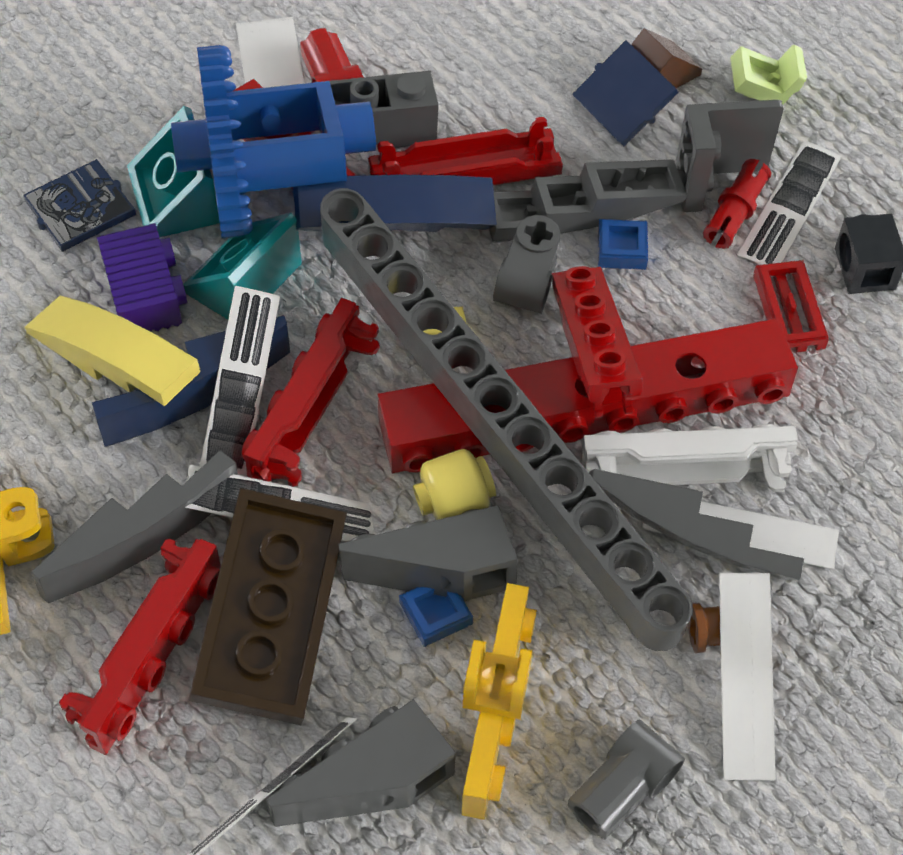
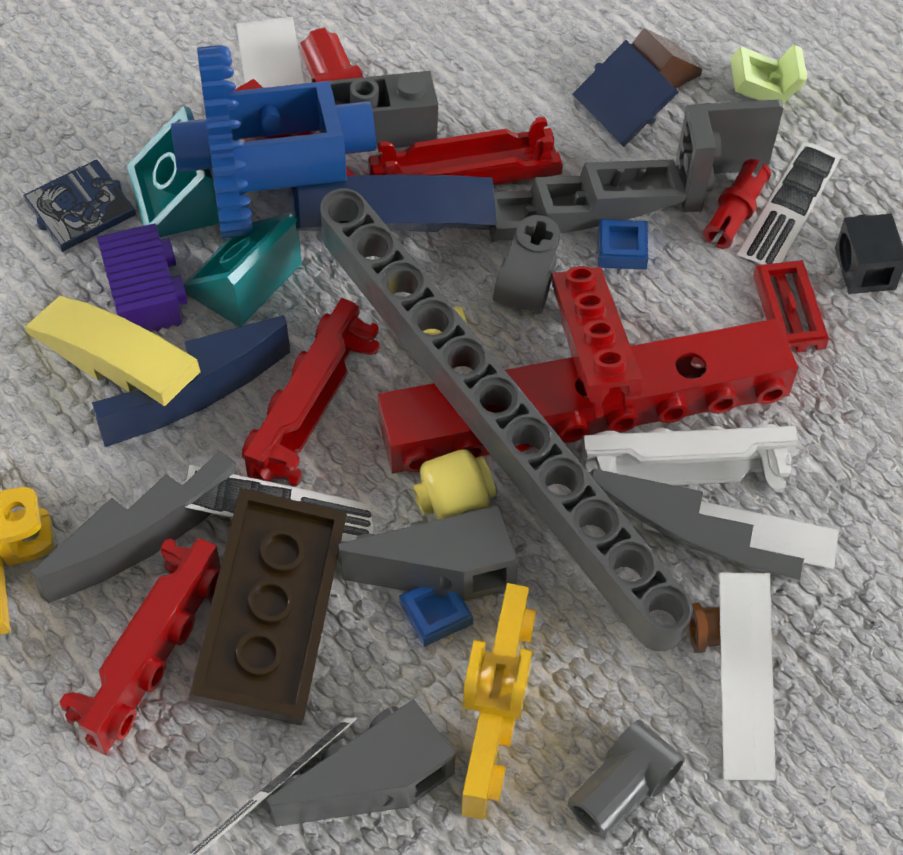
(240, 374): sticker -> none

